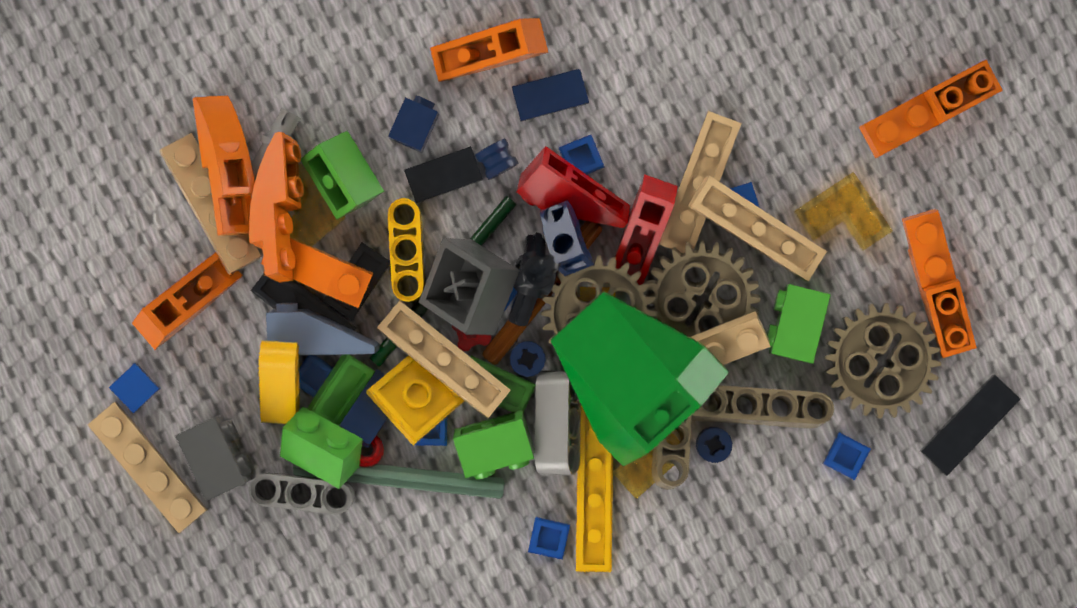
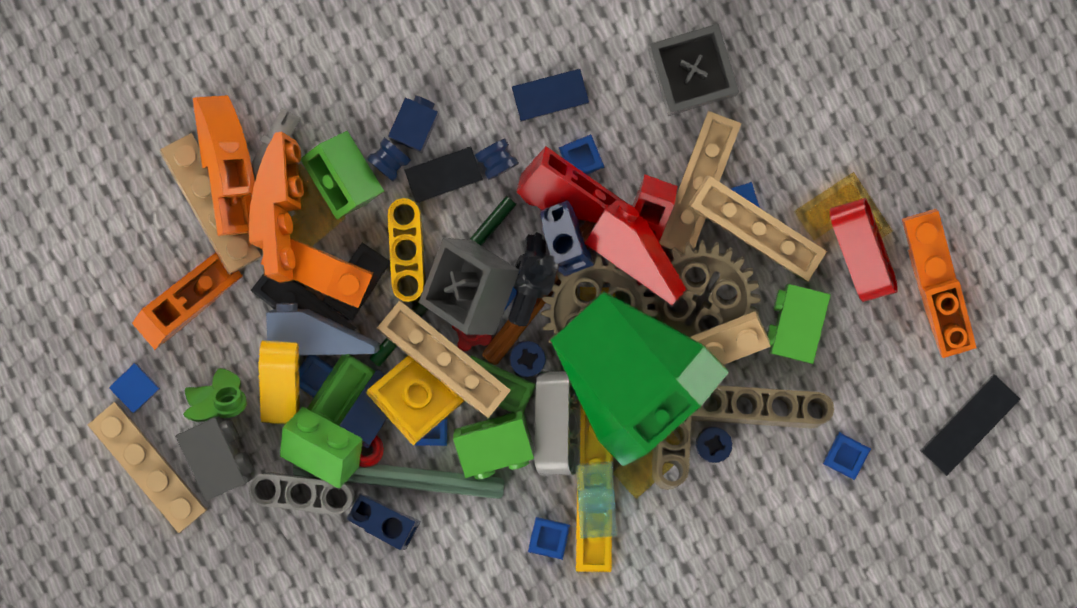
(220, 399): none -> bright green plate
(383, 521): none -> dark blue leg
(388, 159): none -> dark blue wheel
(489, 49): orange slope -> none
(596, 499): none -> clear light blue brick
(633, 247): none -> slope
(693, 69): none -> dark grey brick
(863, 250): none -> beam
(909, 379): dark tan gear -> none
(930, 108): orange slope -> none

